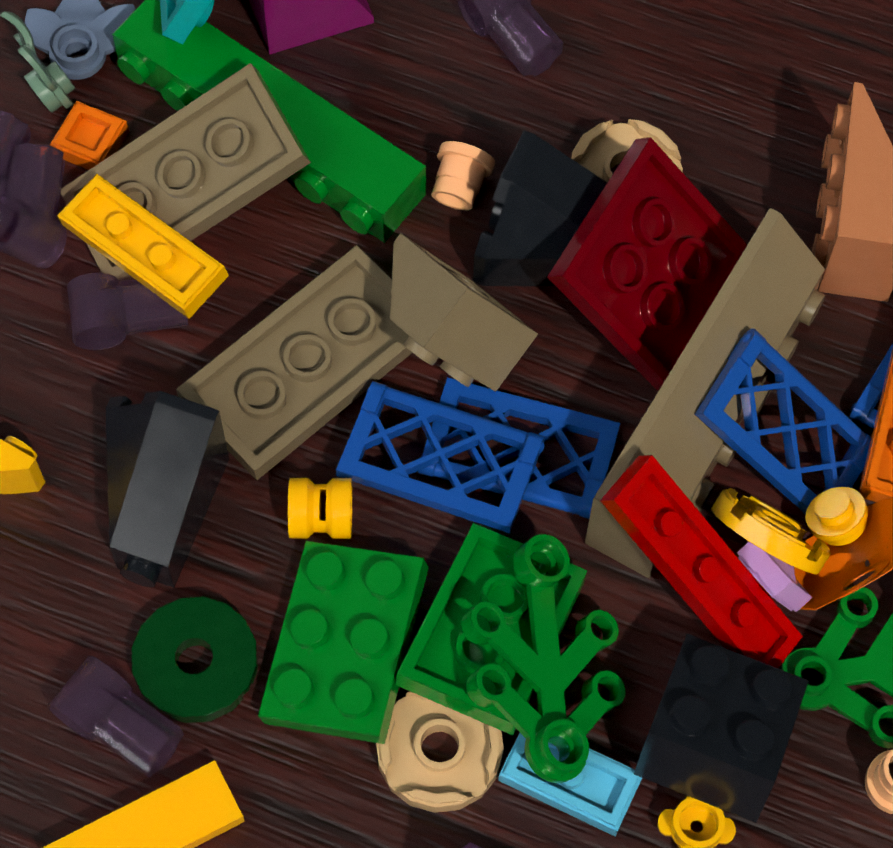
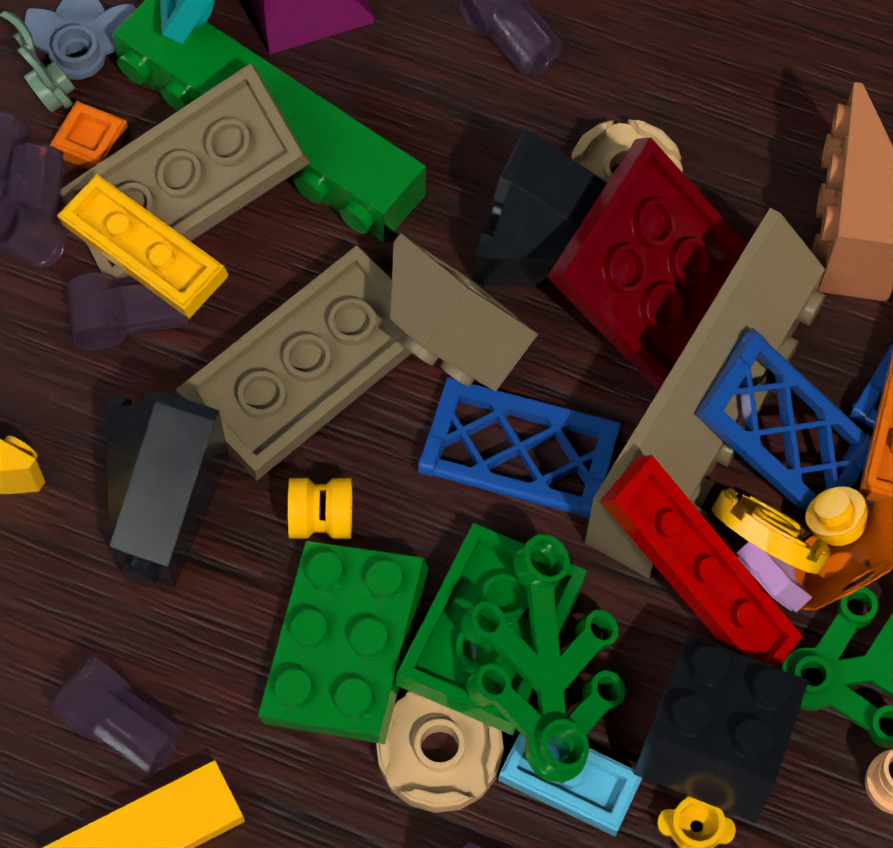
(189, 624): dark green tile -> none
(455, 499): blue window -> none
(460, 174): light nougat piece -> none

